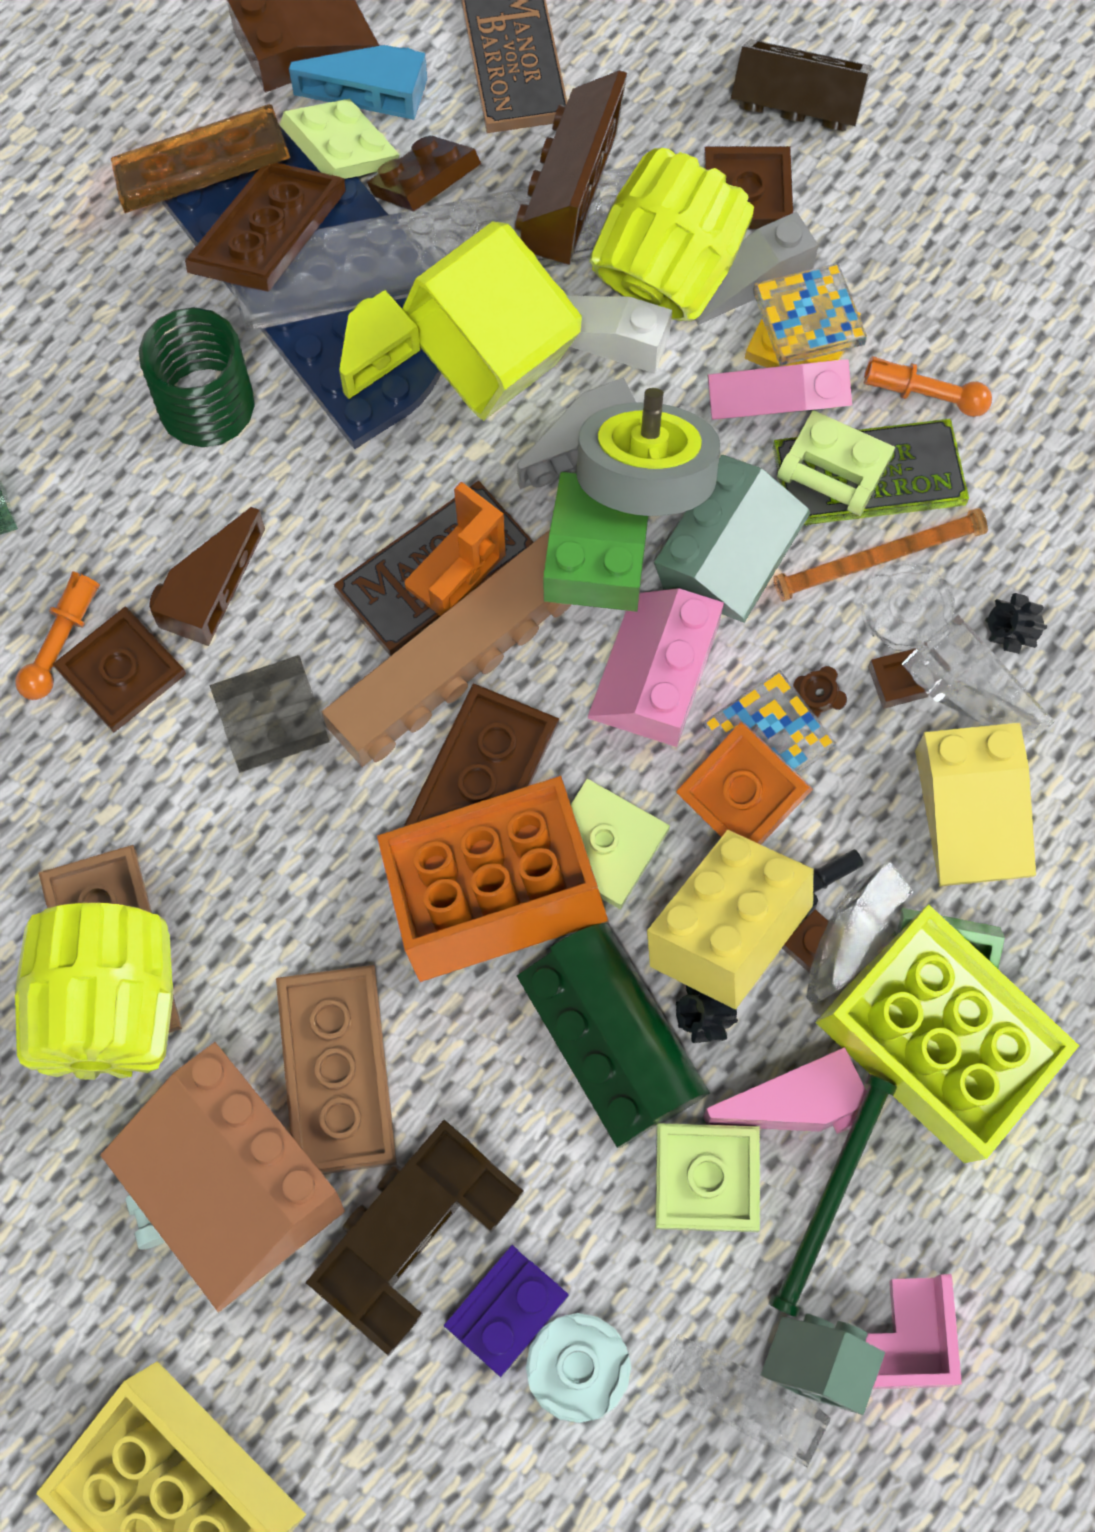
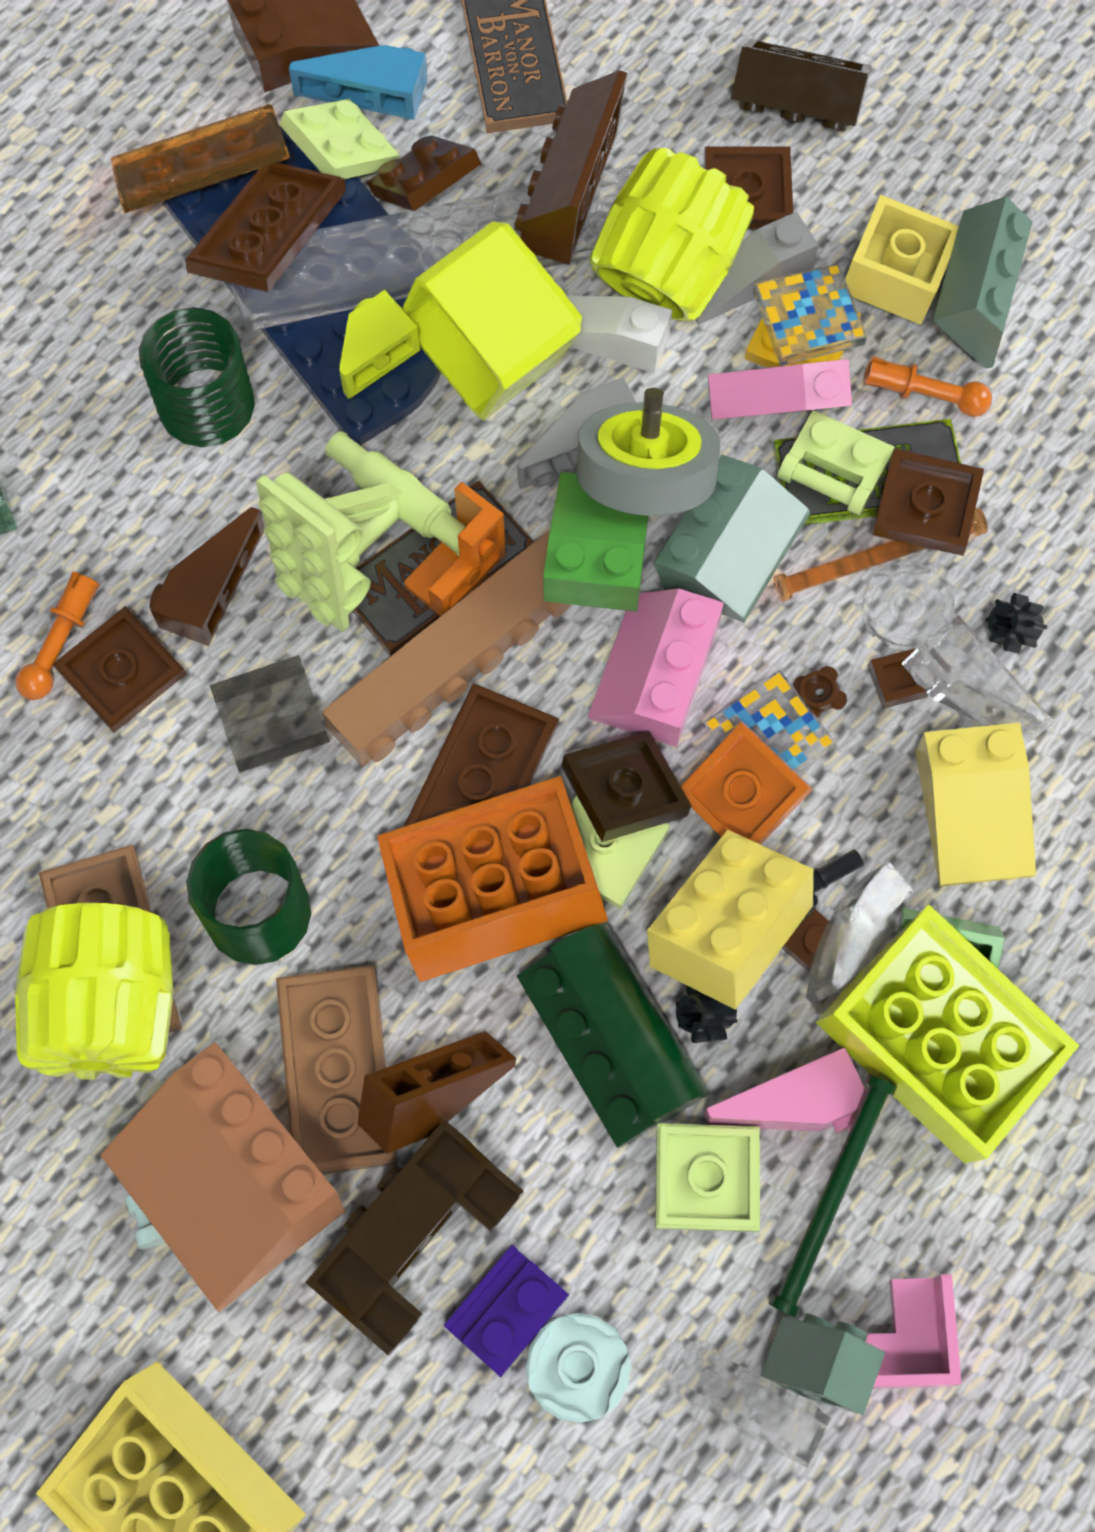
(229, 858): none -> dark green piece
(321, 539): none -> yellowish green plate
(416, 1095): none -> reddish brown slope
(625, 786): none -> dark brown plate
(901, 259): none -> light yellow brick
(928, 502): none -> reddish brown plate
(983, 277): none -> sand green slope

